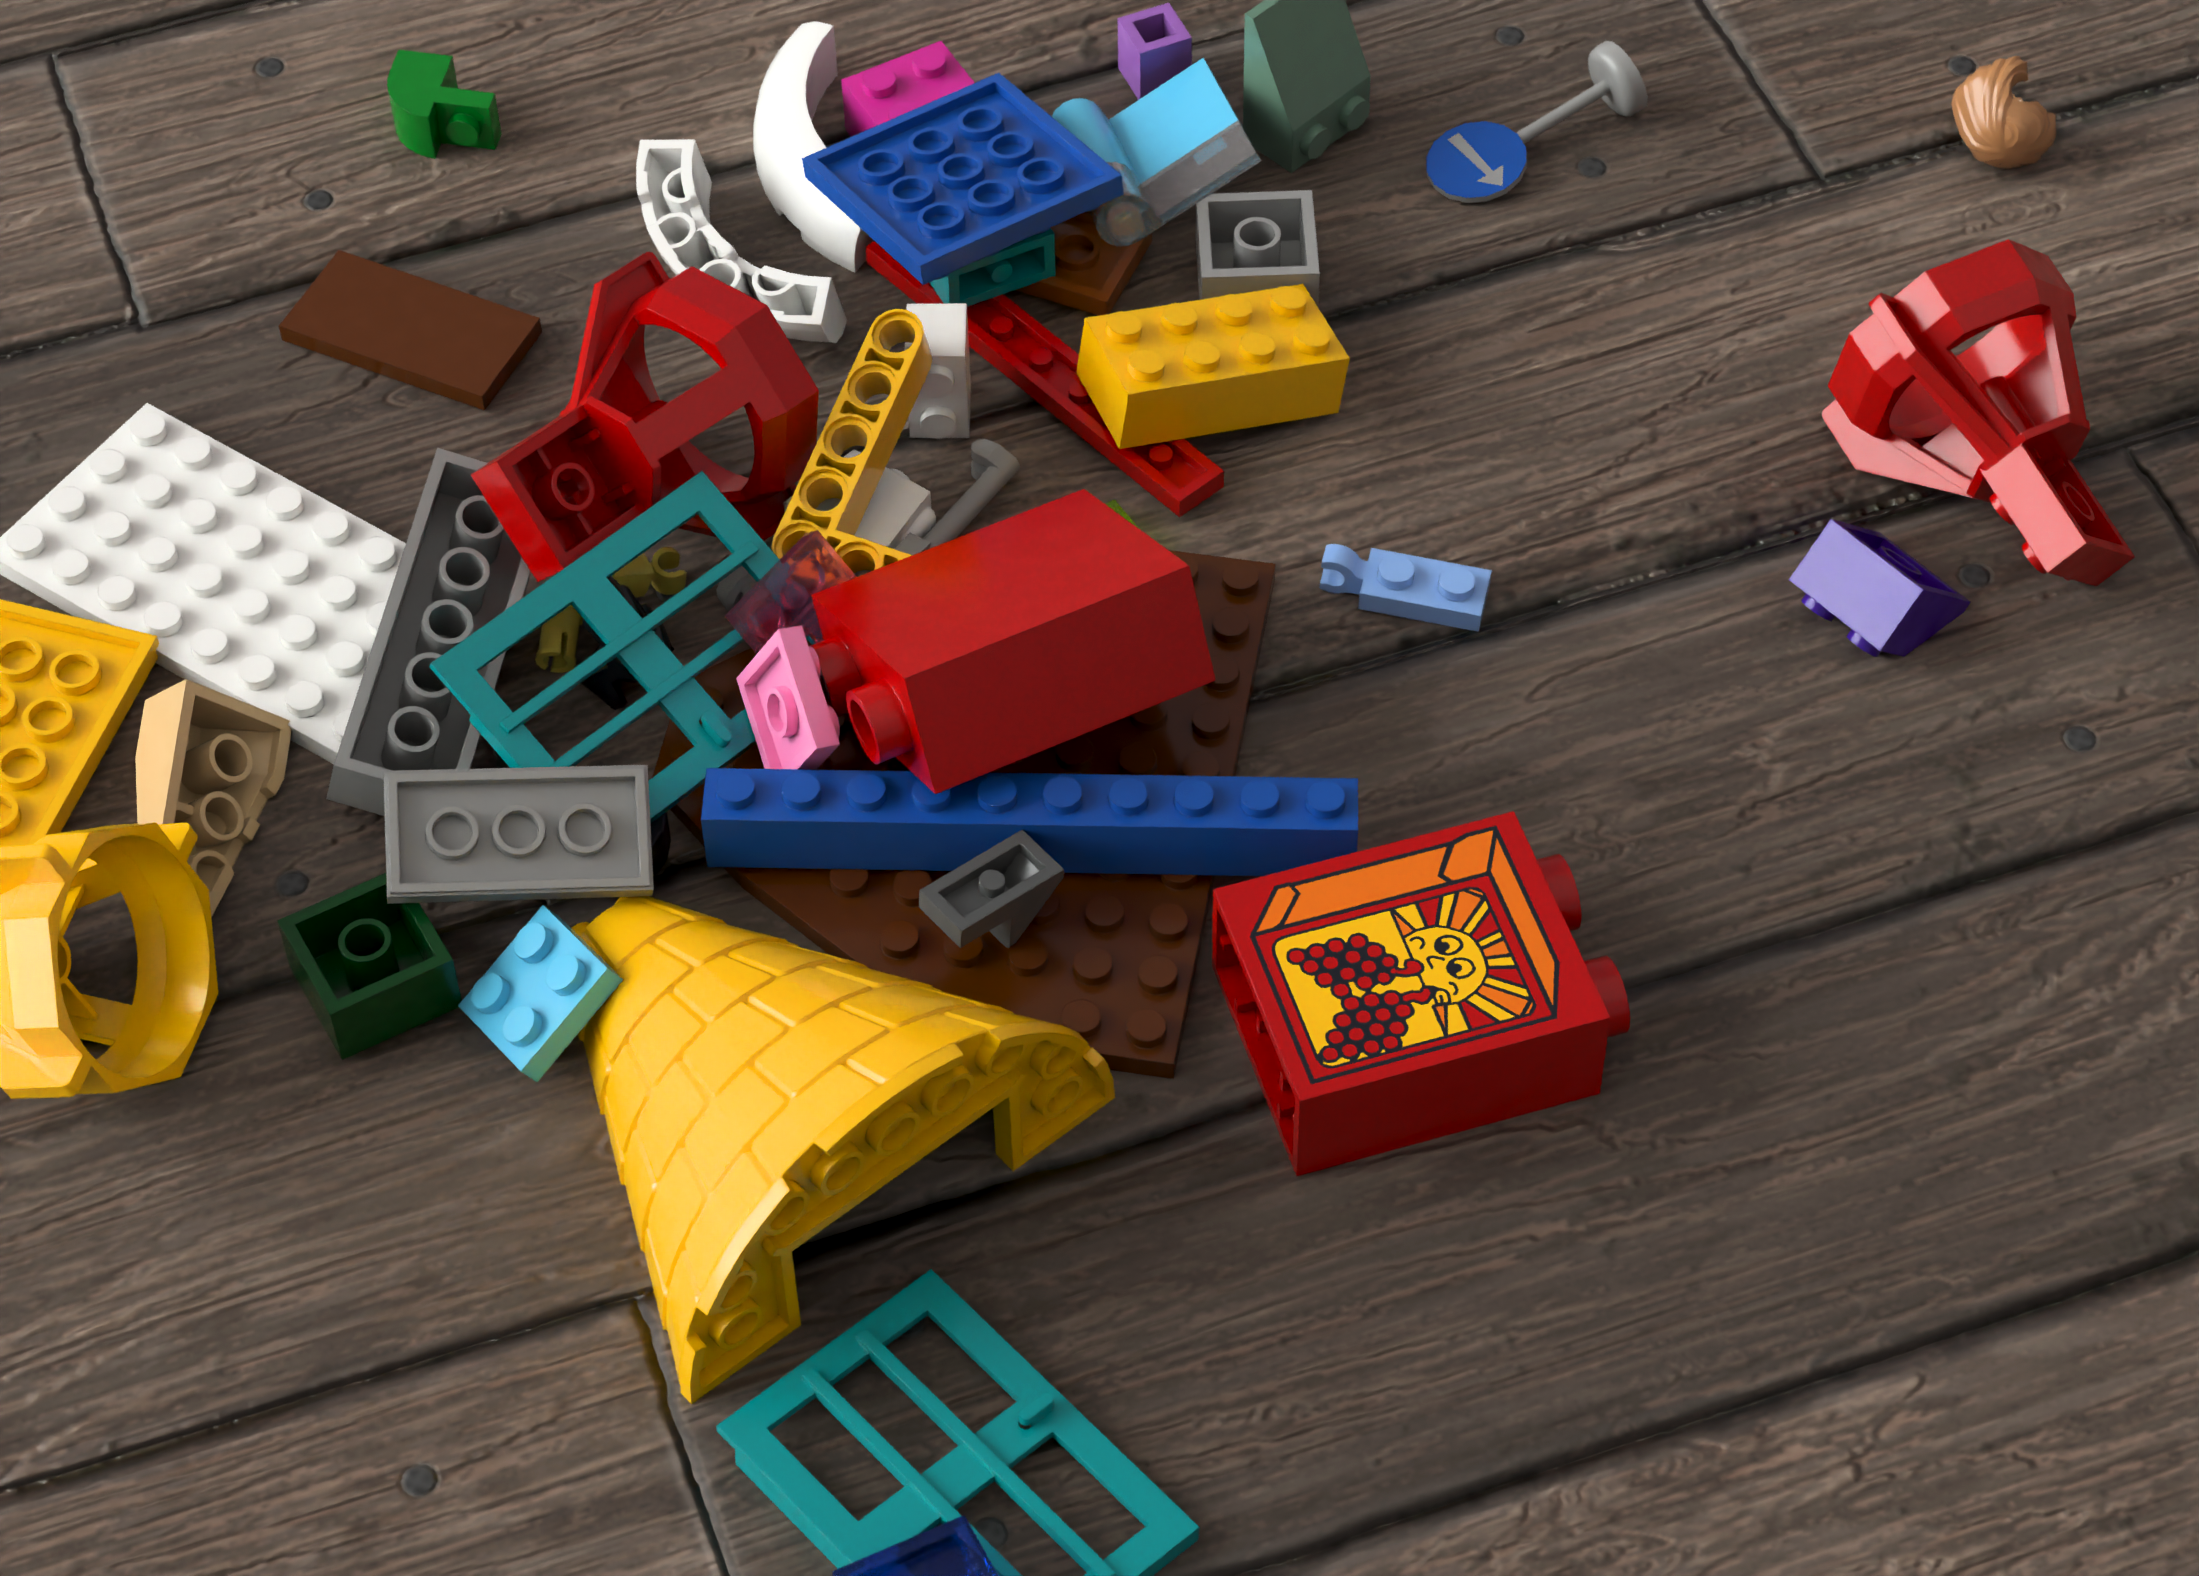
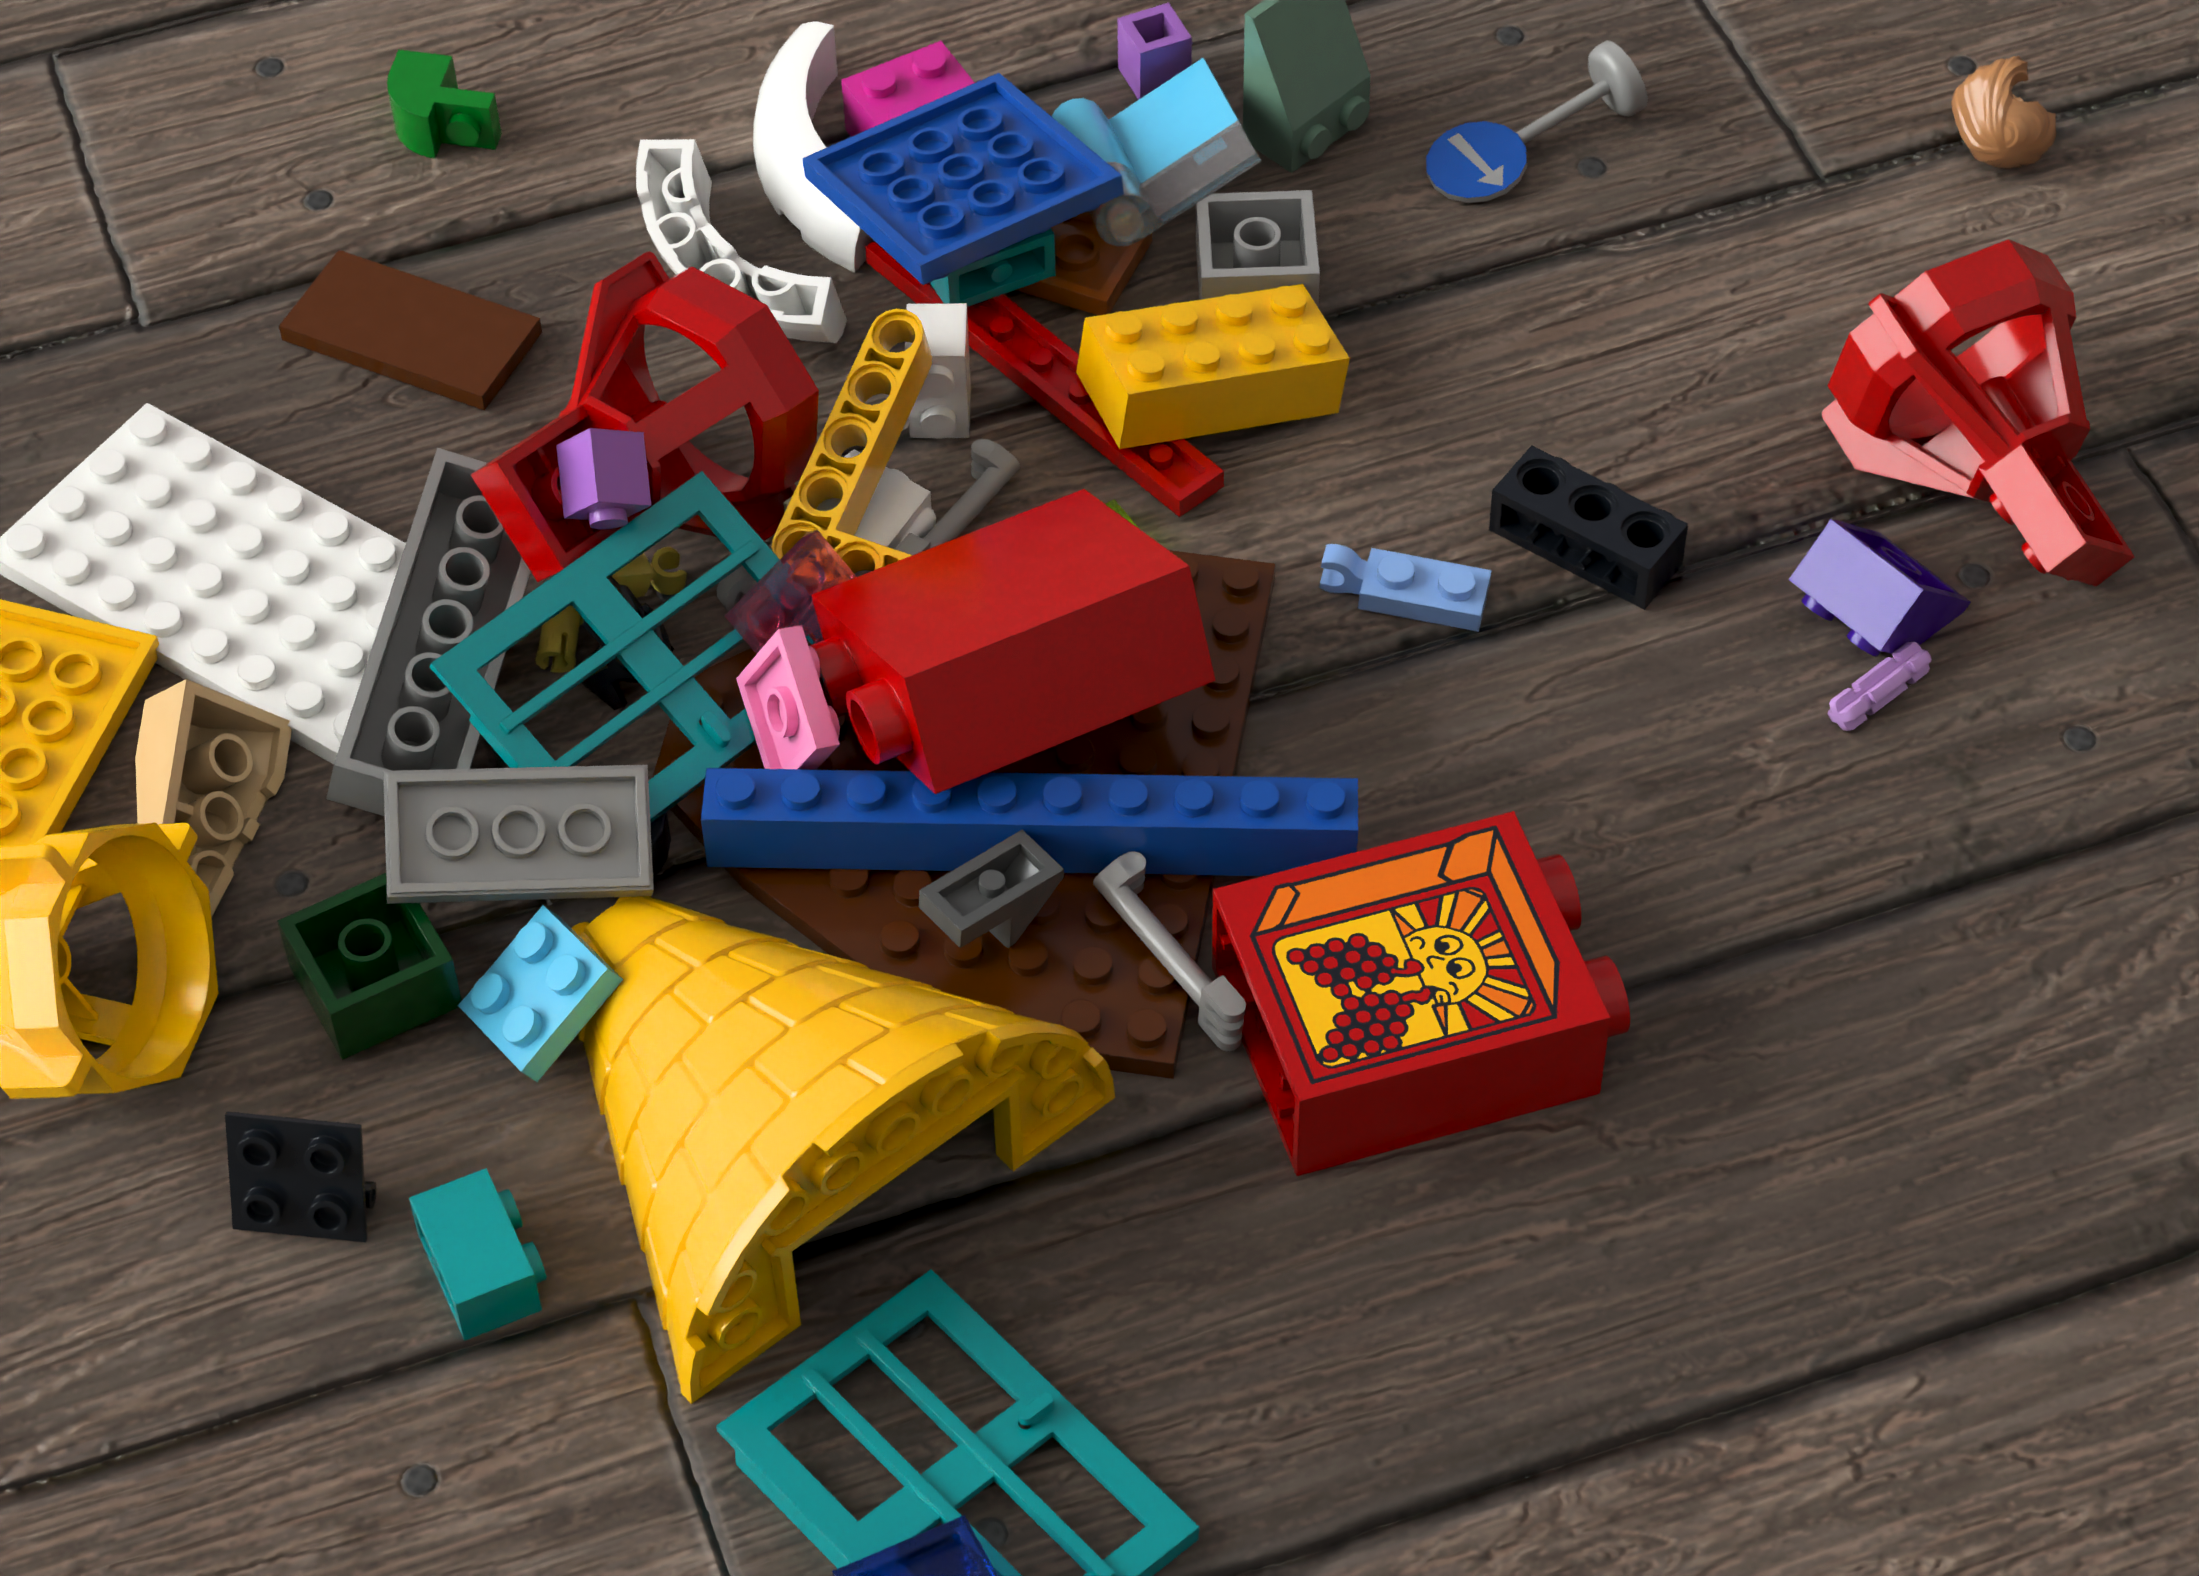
(298, 1177): none -> black hinge
(477, 1253): none -> teal brick
(603, 476): none -> medium lavender brick
(1218, 1001): none -> light grey hinge
(1588, 527): none -> black brick
(1879, 686): none -> lavender axle

